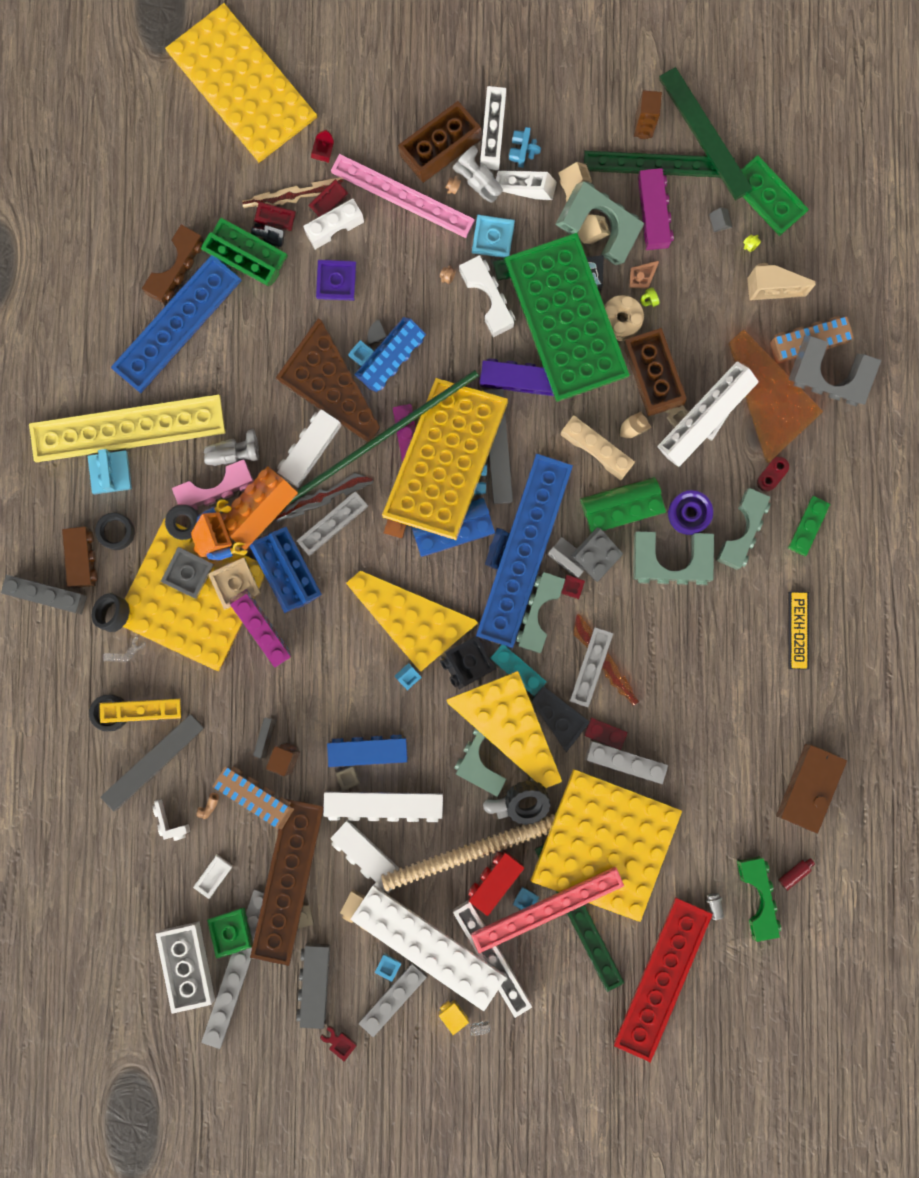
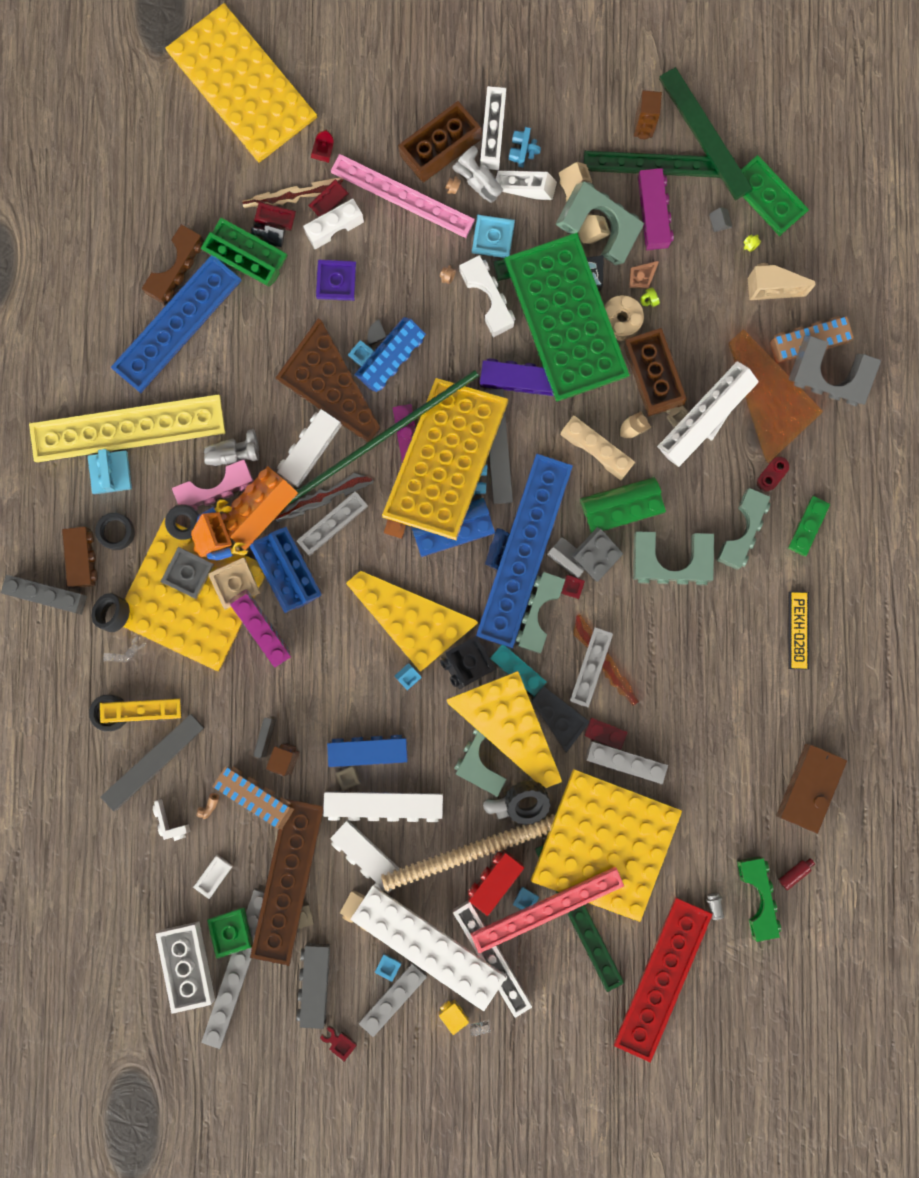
(699, 503): dark purple wheel -> none

